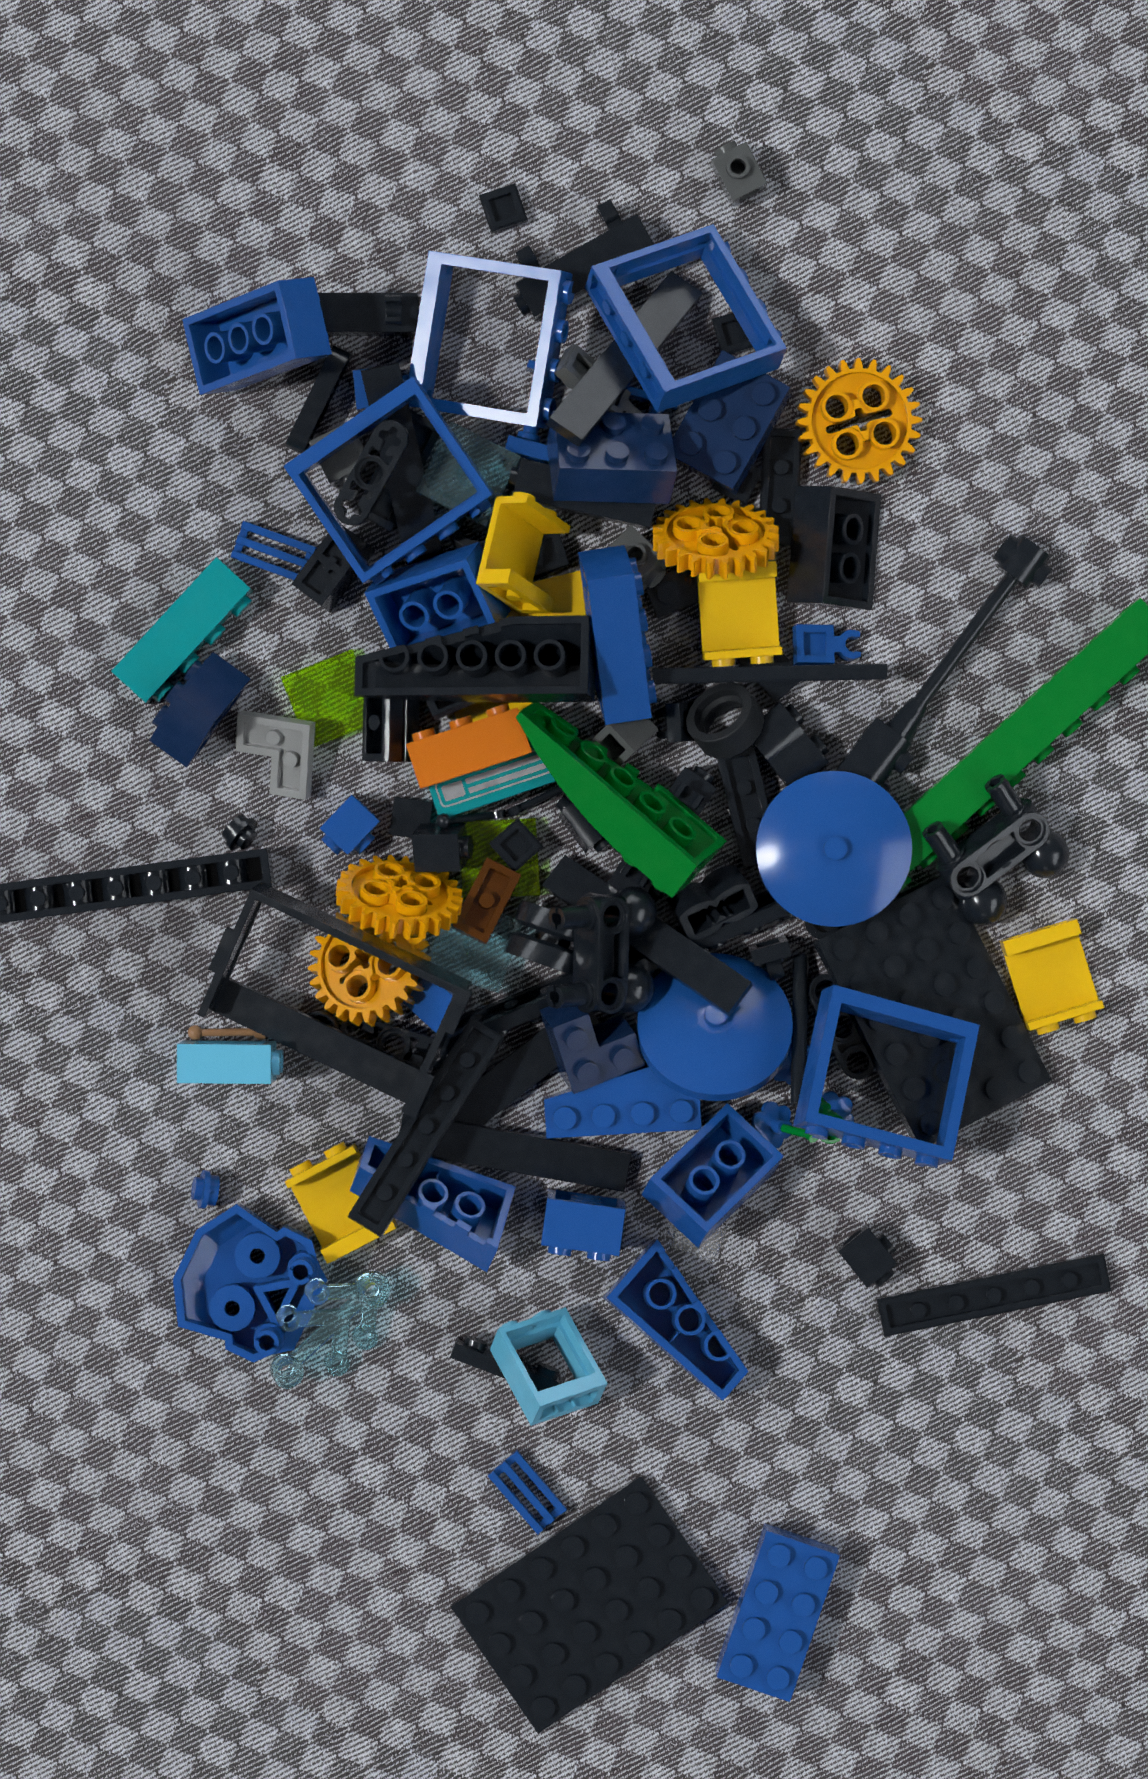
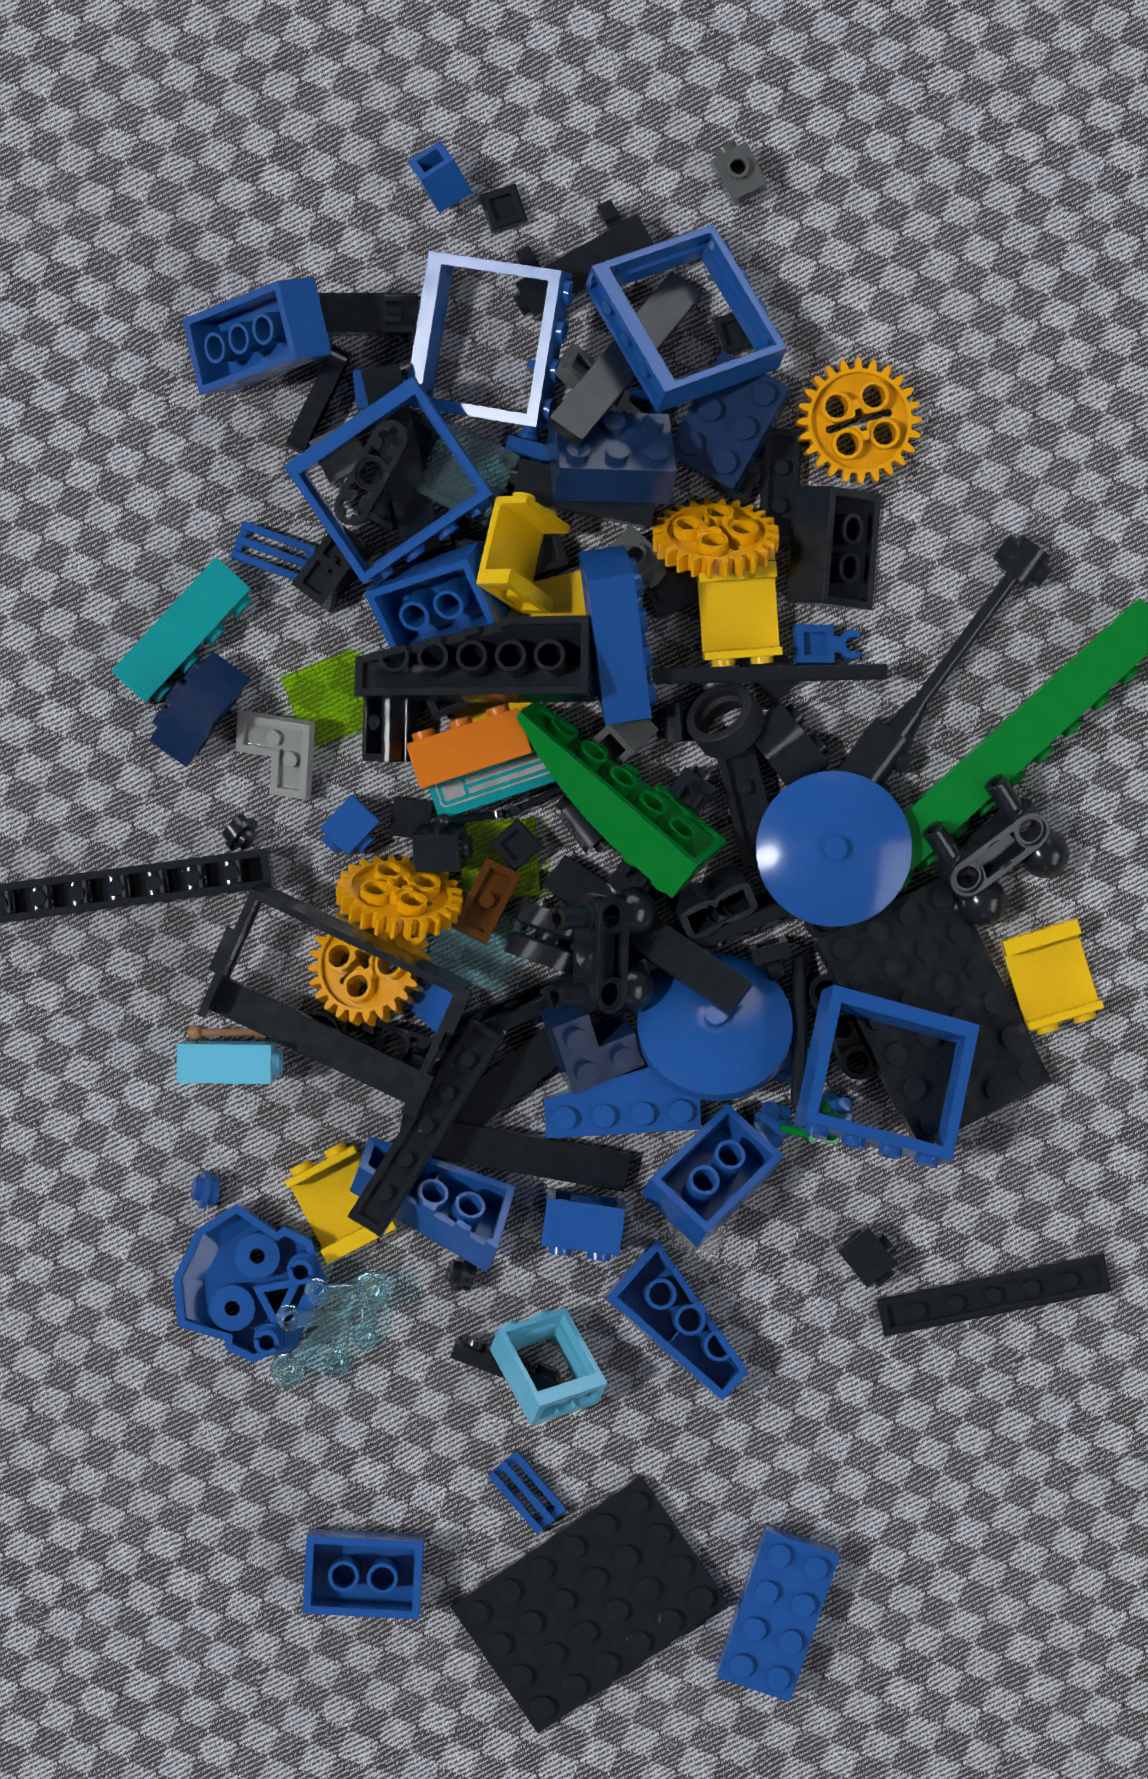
(363, 1573): none -> blue brick
(439, 177): none -> blue brick
(460, 1274): none -> black plate

